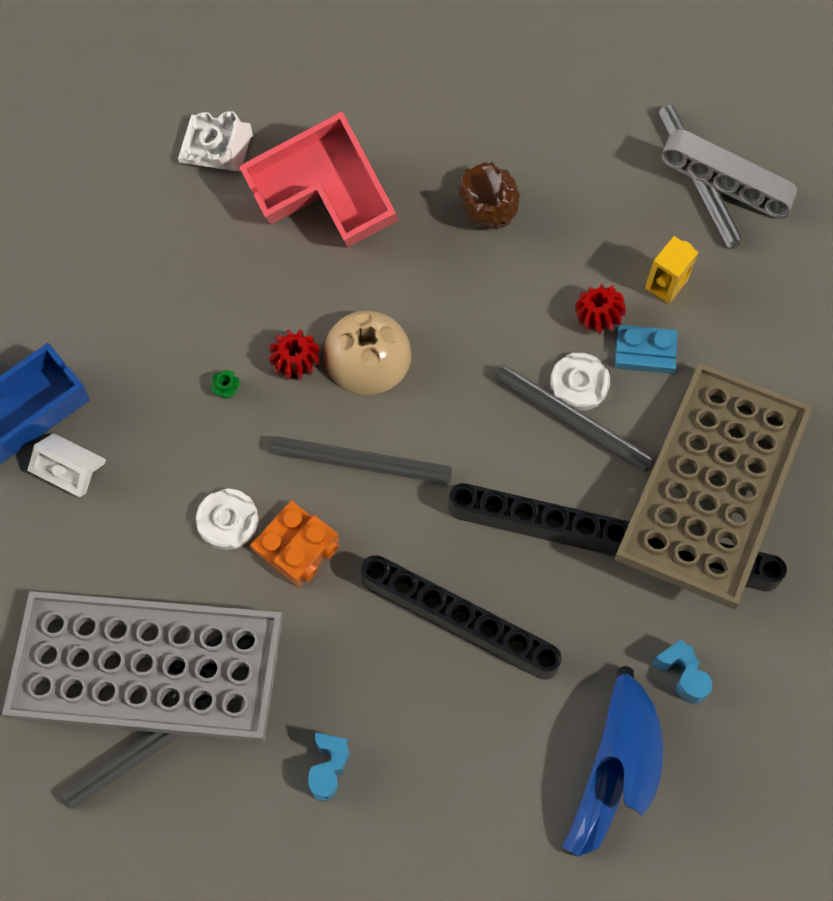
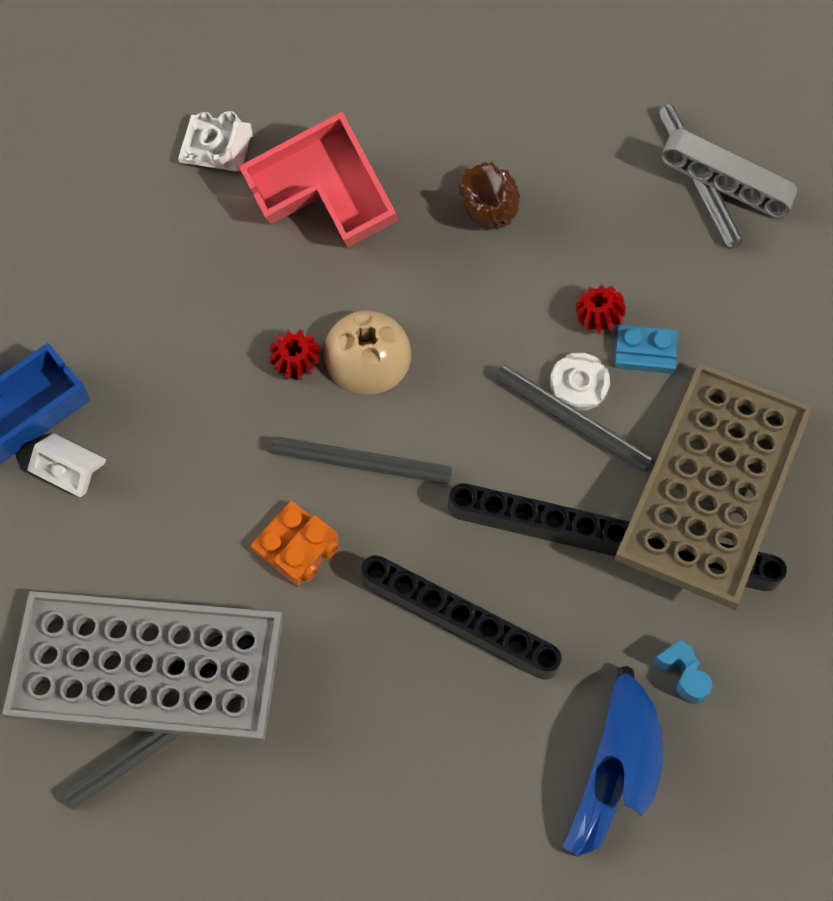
(225, 391): green plate -> none
(227, 519): white tile -> none
(322, 777): dark azure leg -> none
(671, 269): yellow brick -> none

